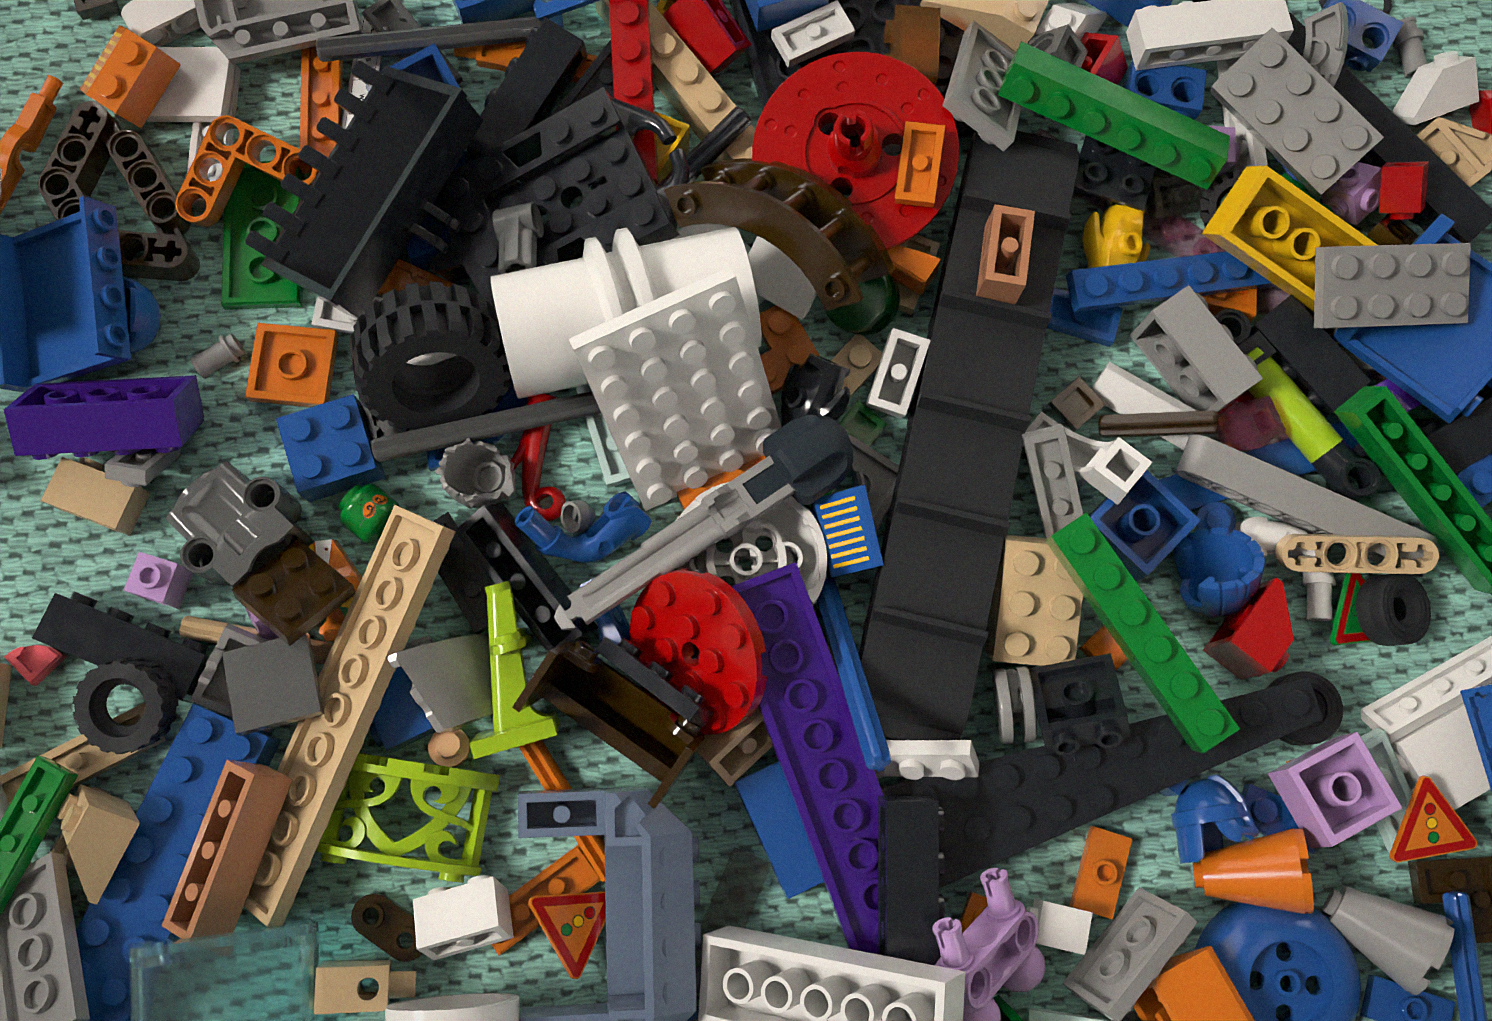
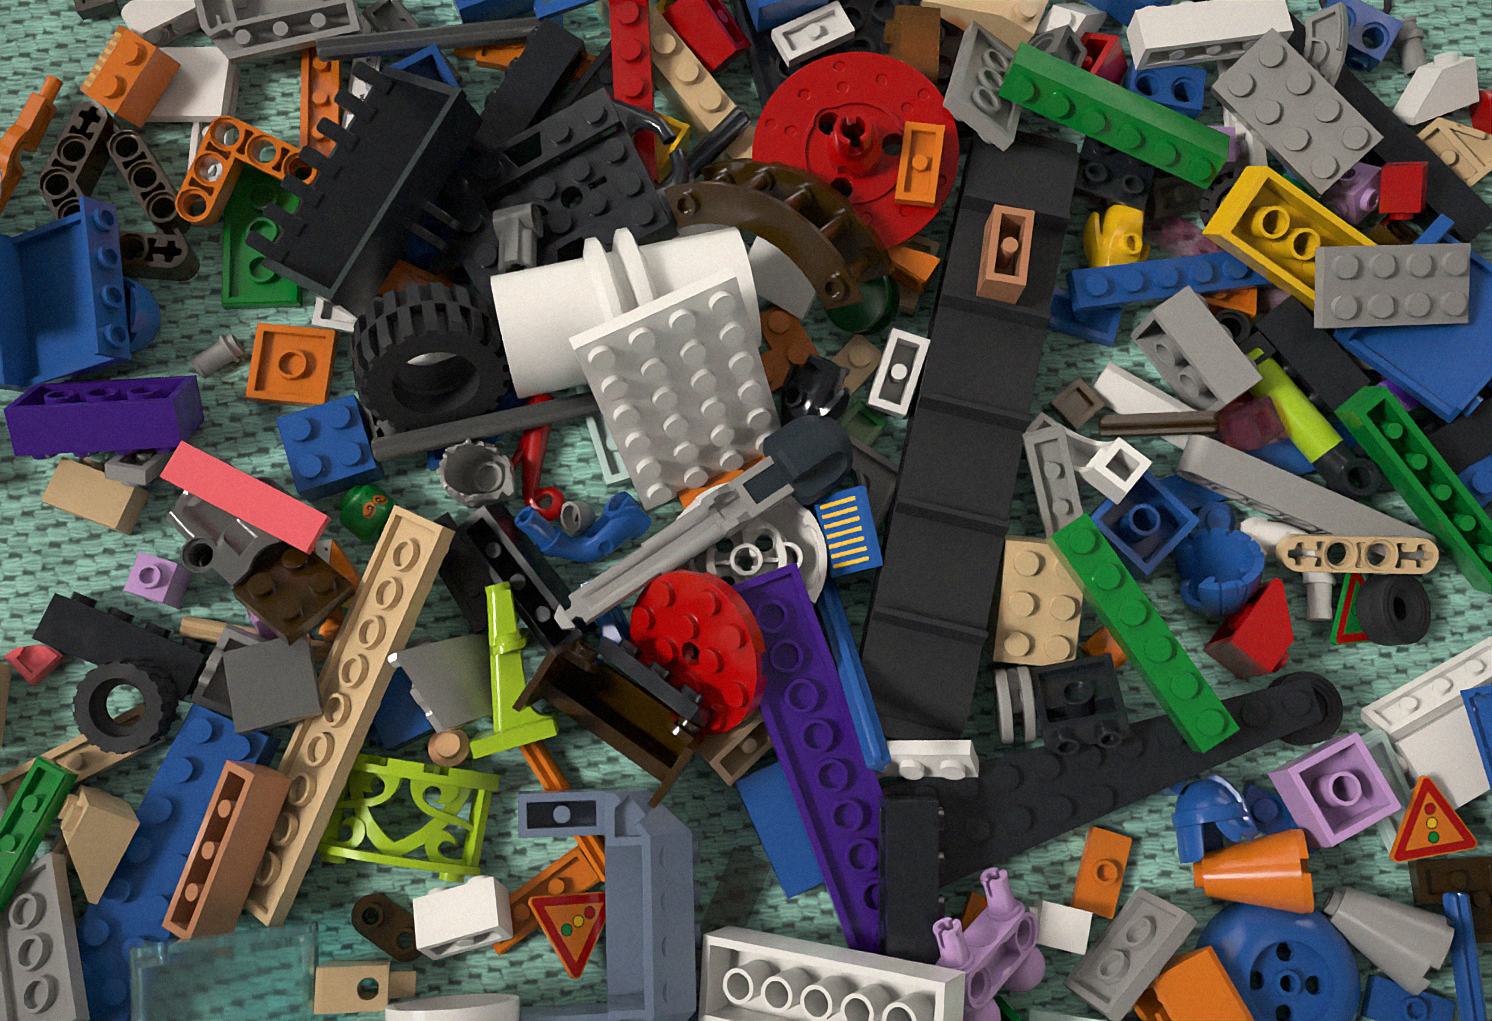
(245, 497): none -> coral tile

